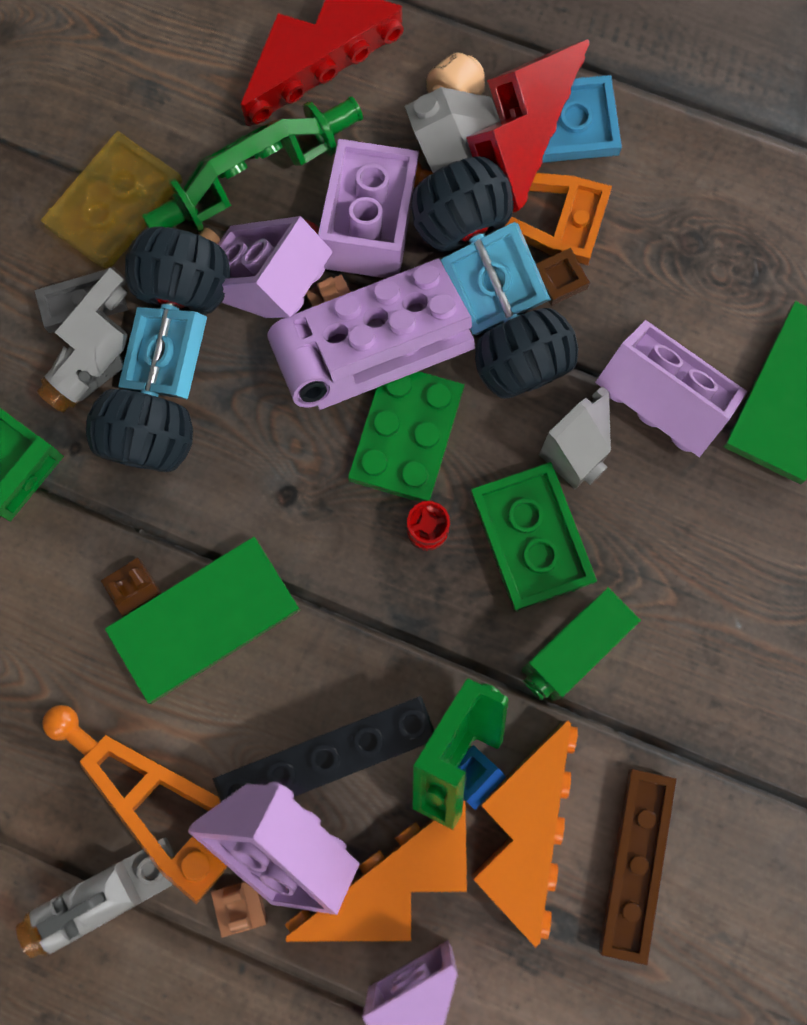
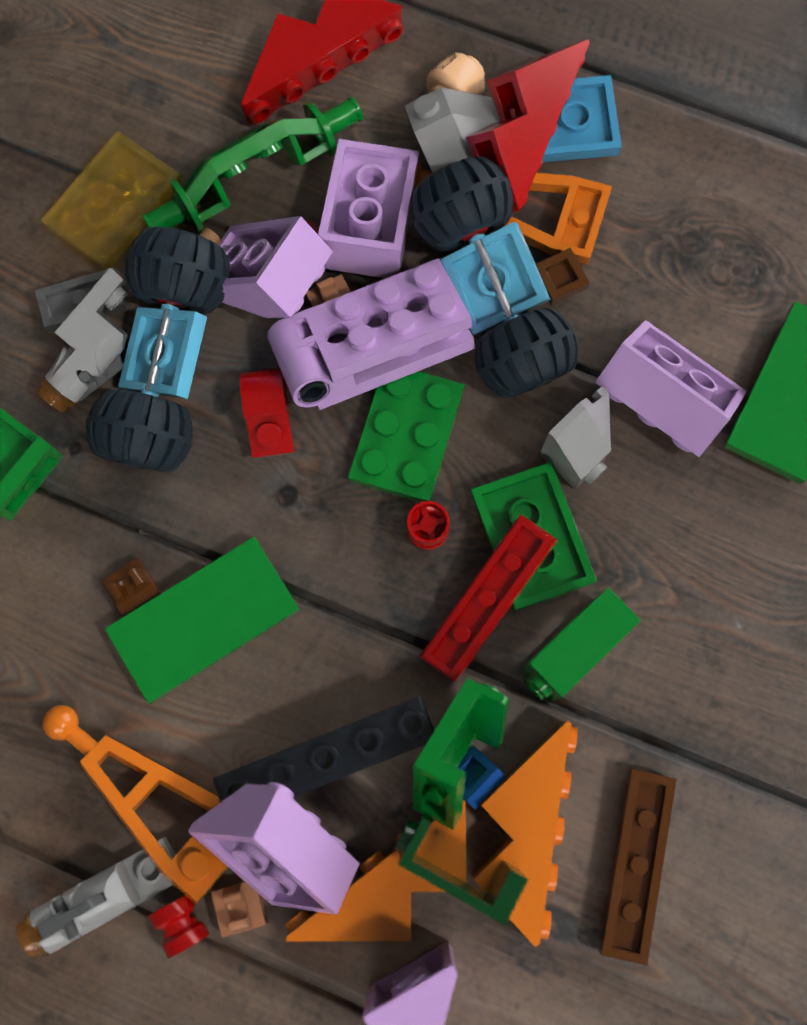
(179, 927): none -> red wheel
(266, 412): none -> red brick
(488, 598): none -> red tile
(496, 903): none -> dark green panel

